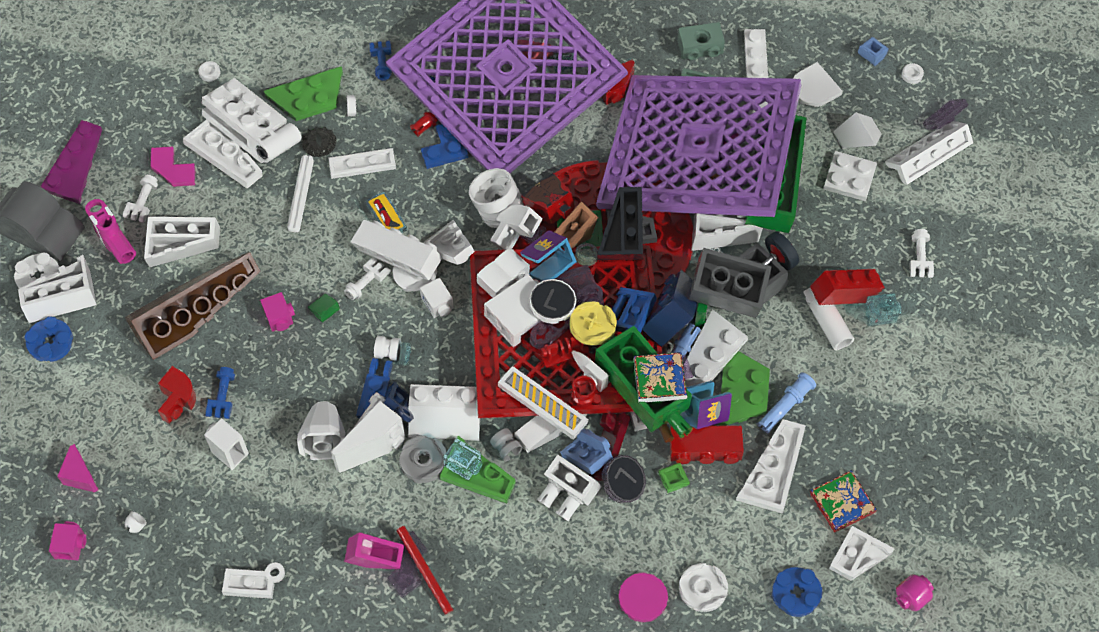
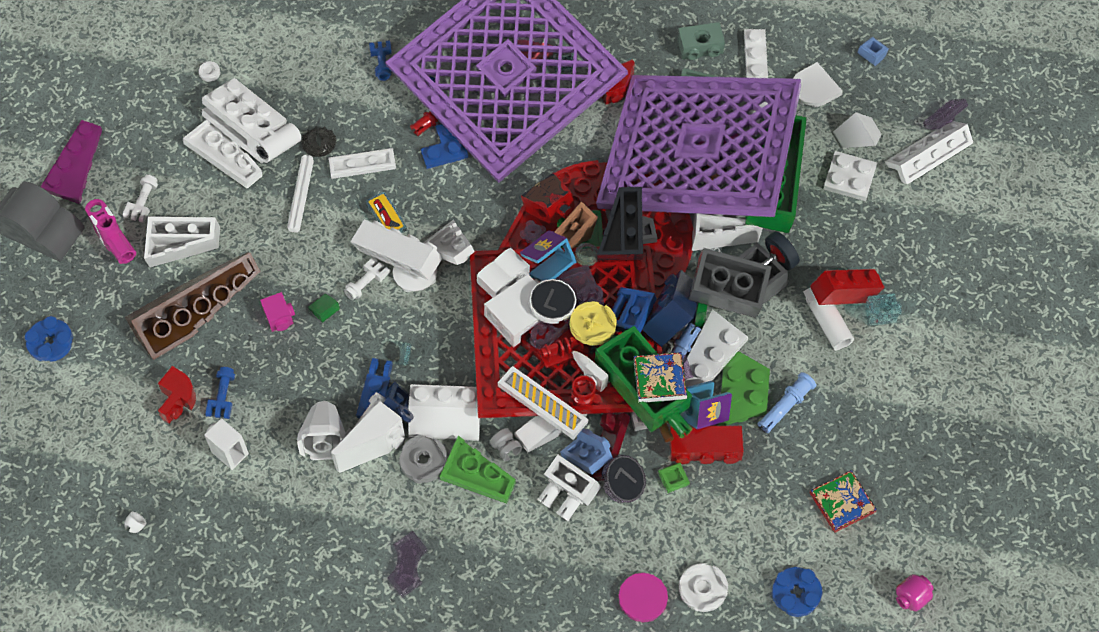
(39, 262): white plate -> none
(58, 294): white wedge -> none
(67, 541): dark pink brick -> none
(75, 472): dark pink slope -> none
(176, 175): dark pink tile -> none
(251, 582): white hinge -> none
(308, 95): bright green wing -> none
(351, 105): white tile -> none
(373, 552): dark pink slope -> none
(387, 348): white wheel -> none
(424, 570): red bar -> none
(437, 298): white brick -> none
(463, 459): clear light blue brick -> none
(493, 193): white wheel -> none
(514, 222): white brick -> none
(772, 475): white wing -> none
(859, 554): white wing -> none
(912, 73): white tile -> none
(921, 237): white hinge -> none

